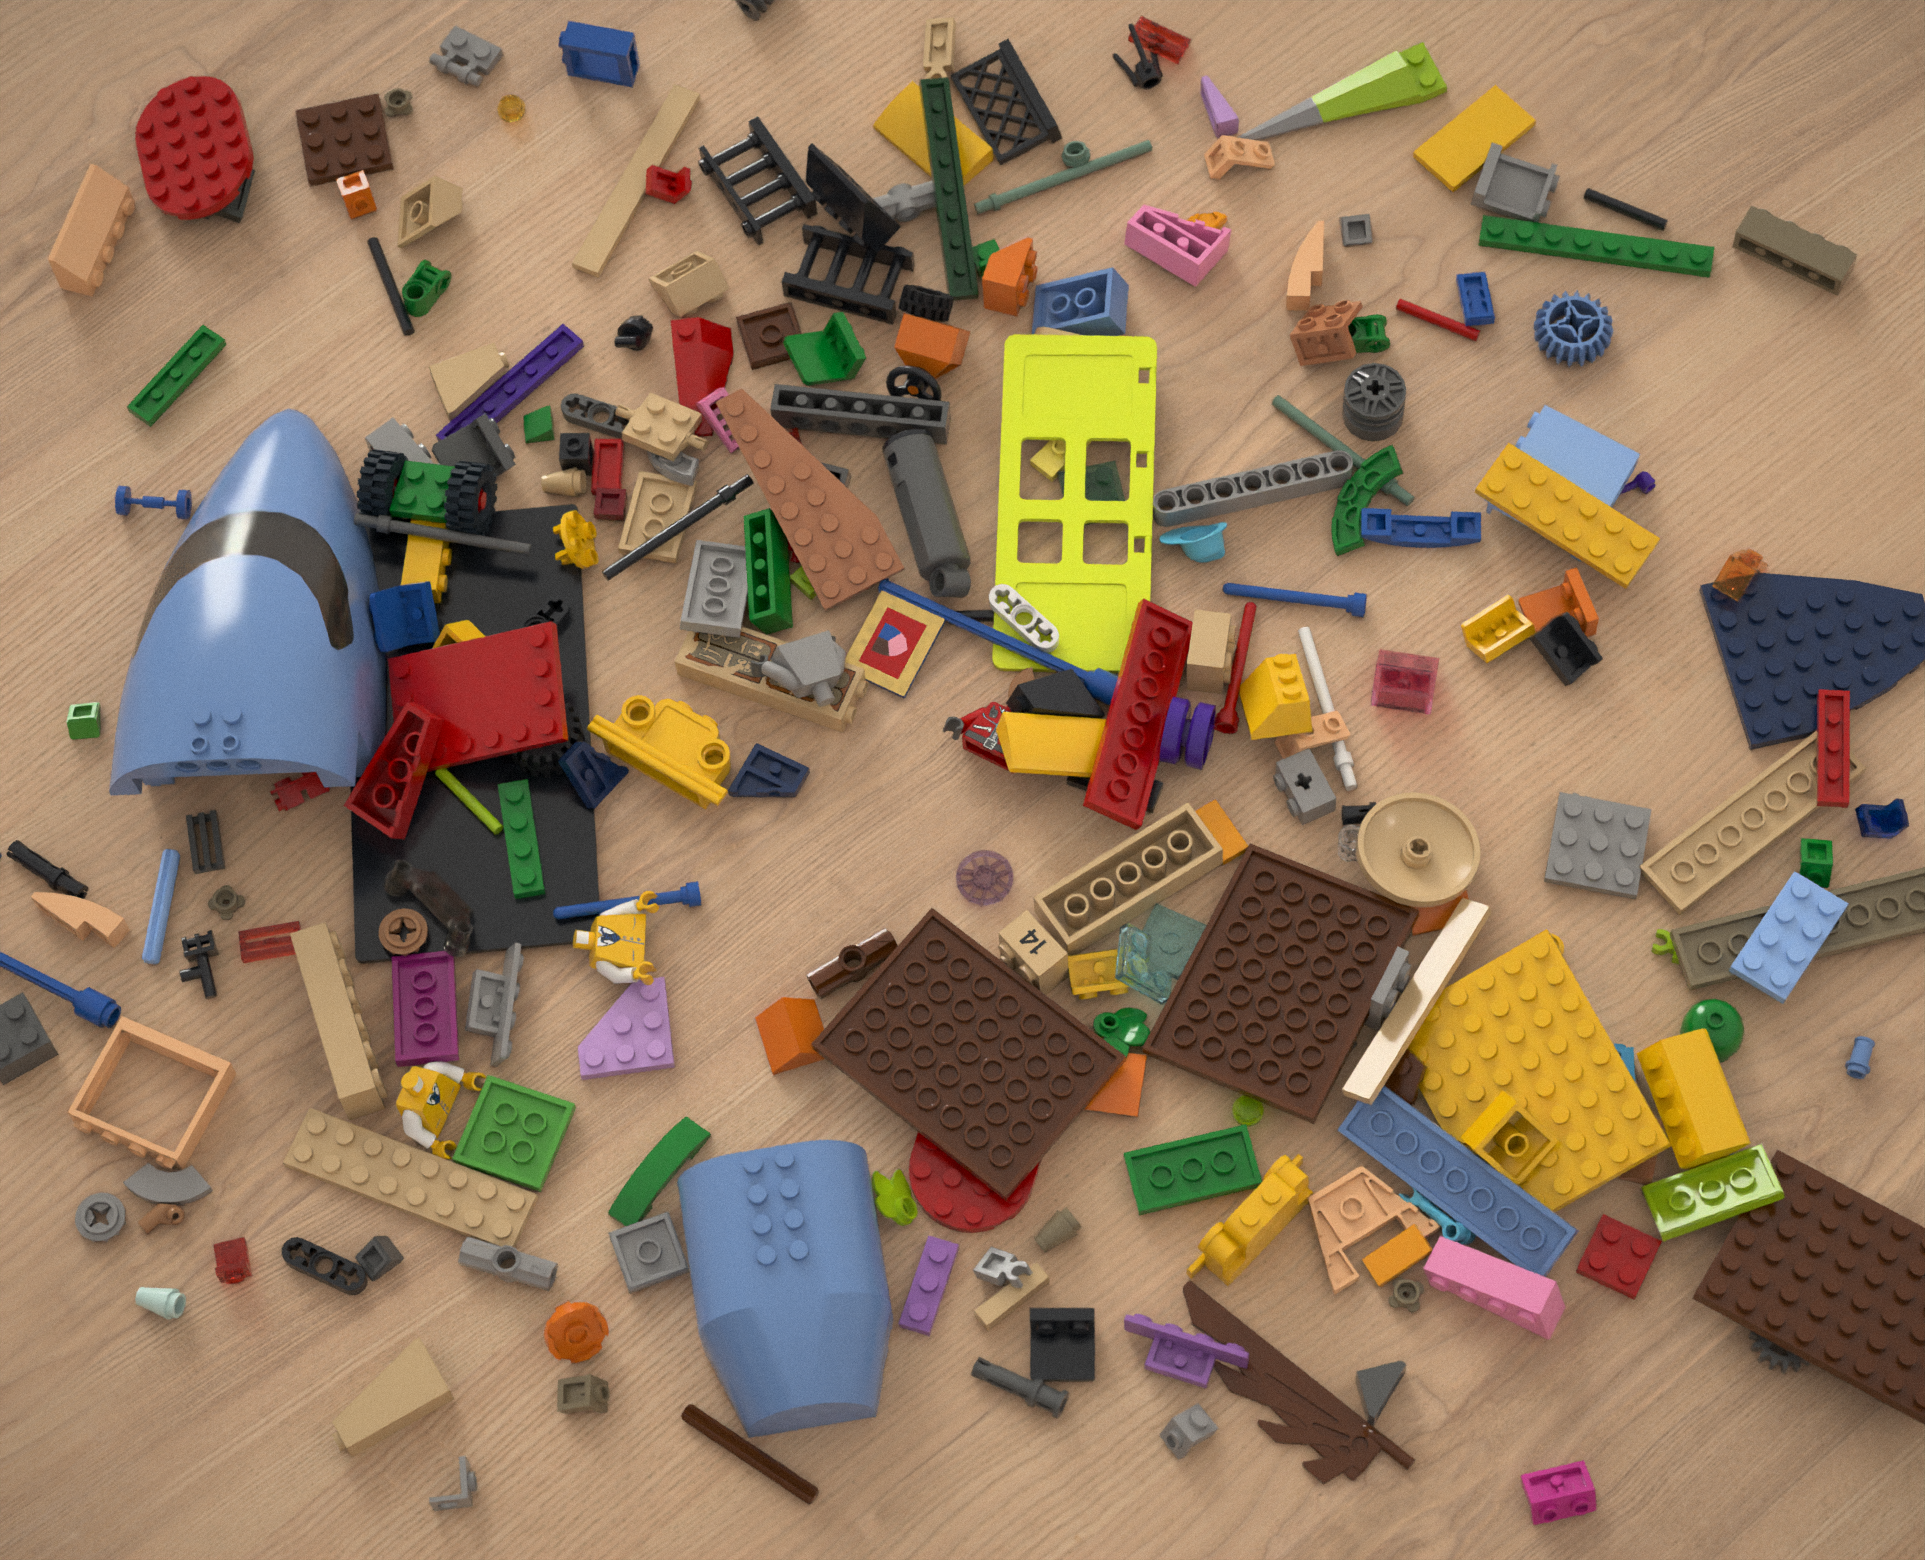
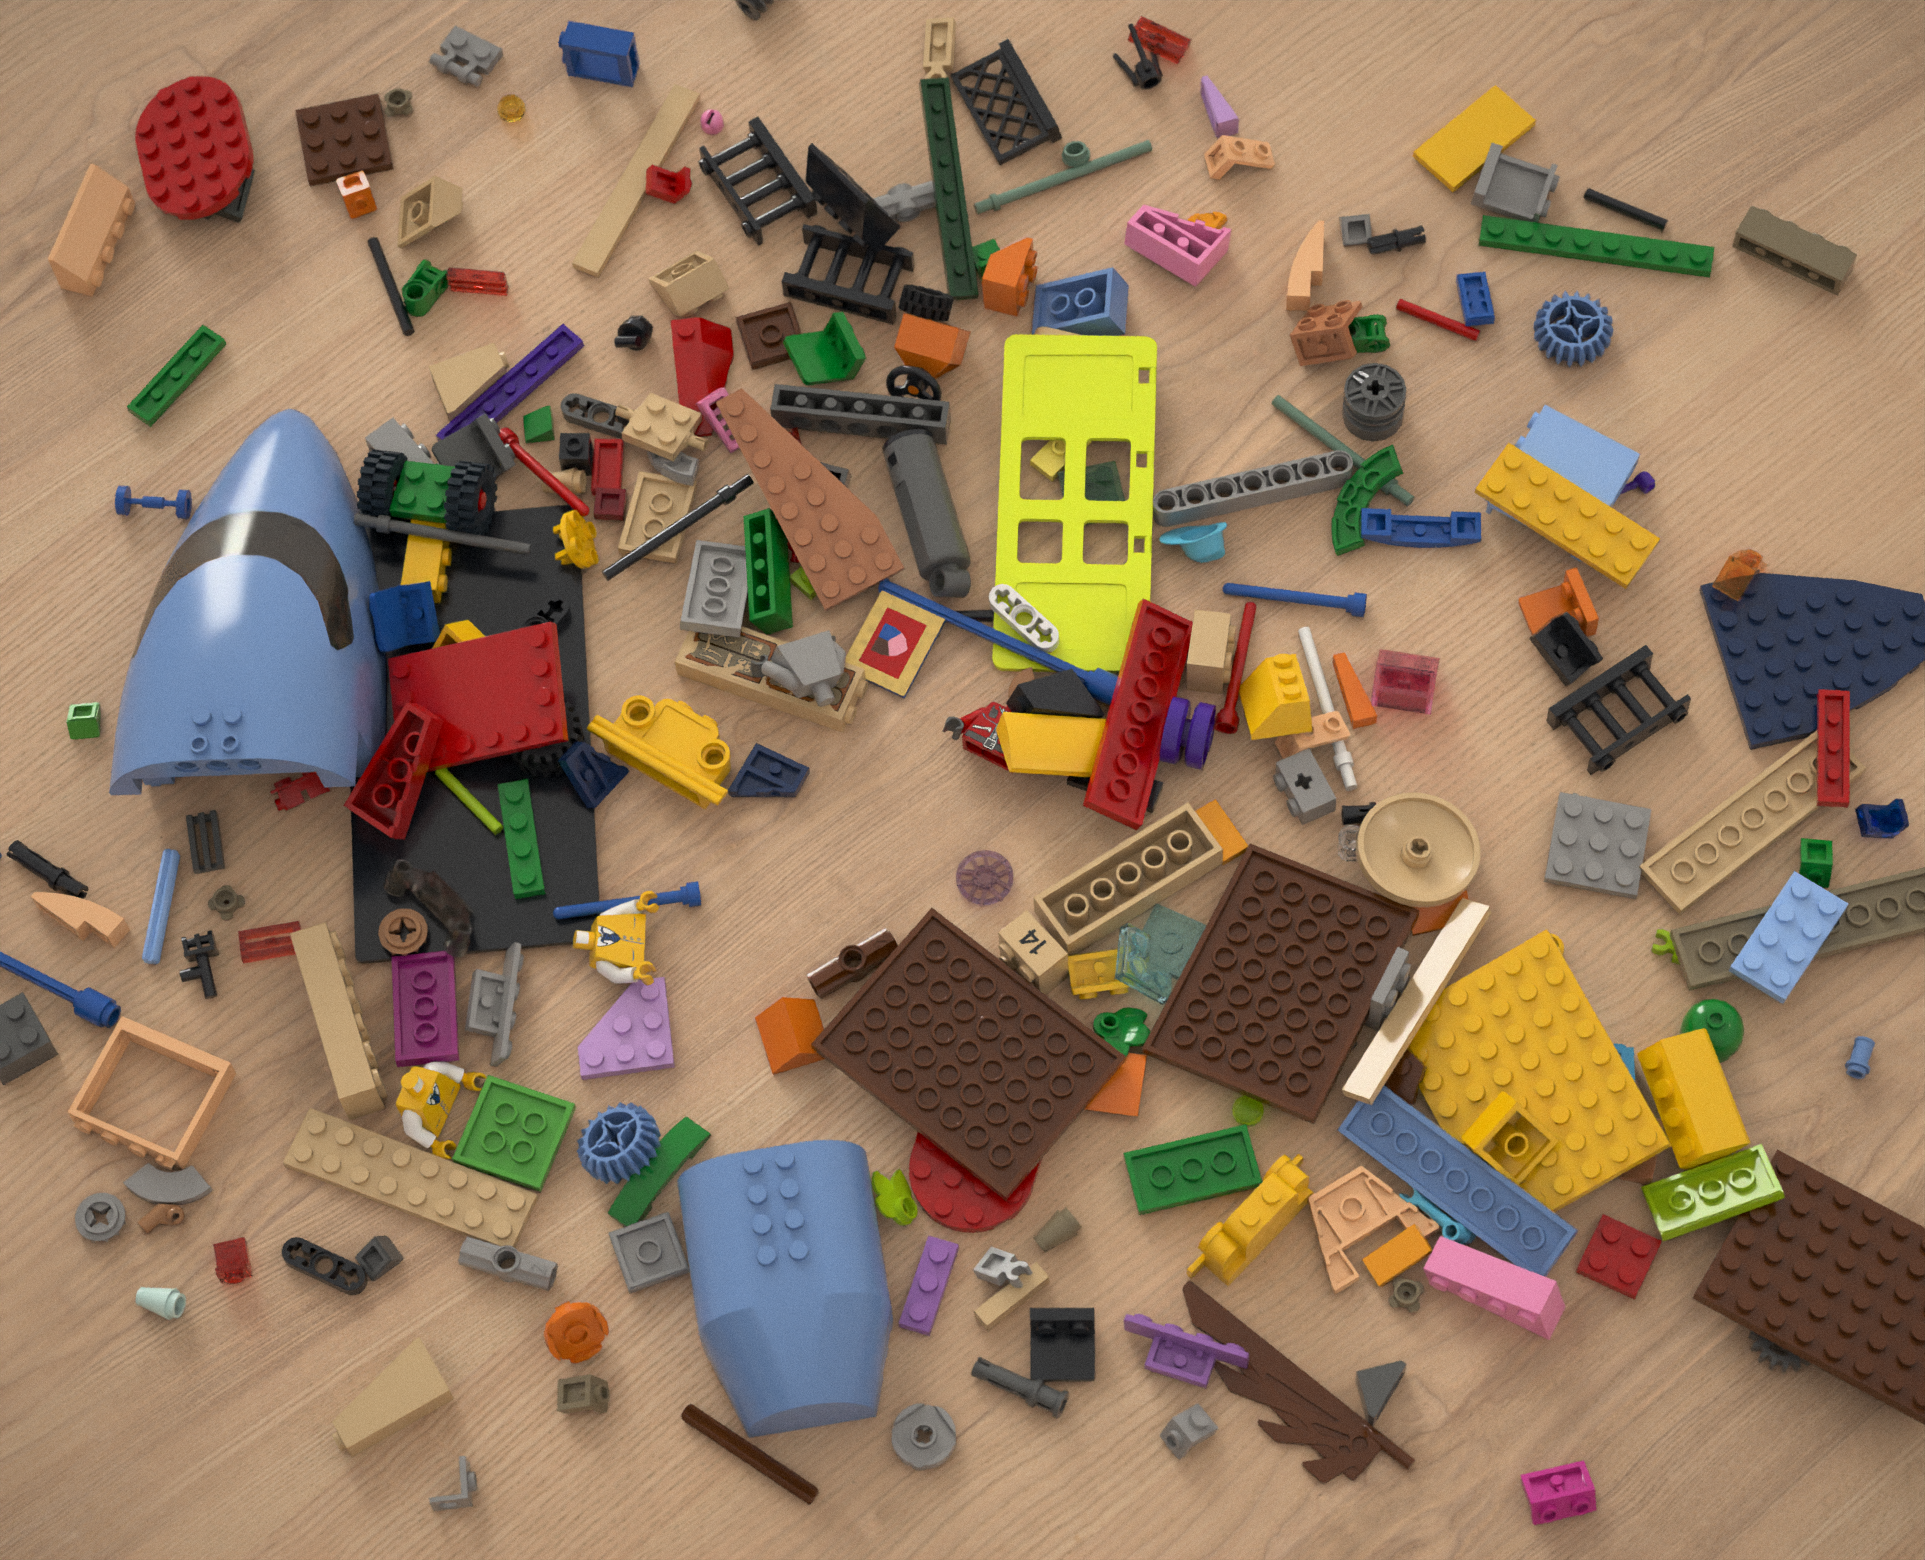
(477, 281): none -> clear red tile
(509, 437): none -> red piece
(607, 1158): none -> medium blue gear
(716, 124): none -> bright pink hinge
(904, 128): yellow slope -> none
(922, 1455): none -> light grey plate
(1356, 700): none -> orange piece
(1386, 84): lime plate -> none
(1396, 240): none -> black axle
(1496, 629): yellow bracket -> none
(1614, 681): none -> black fence

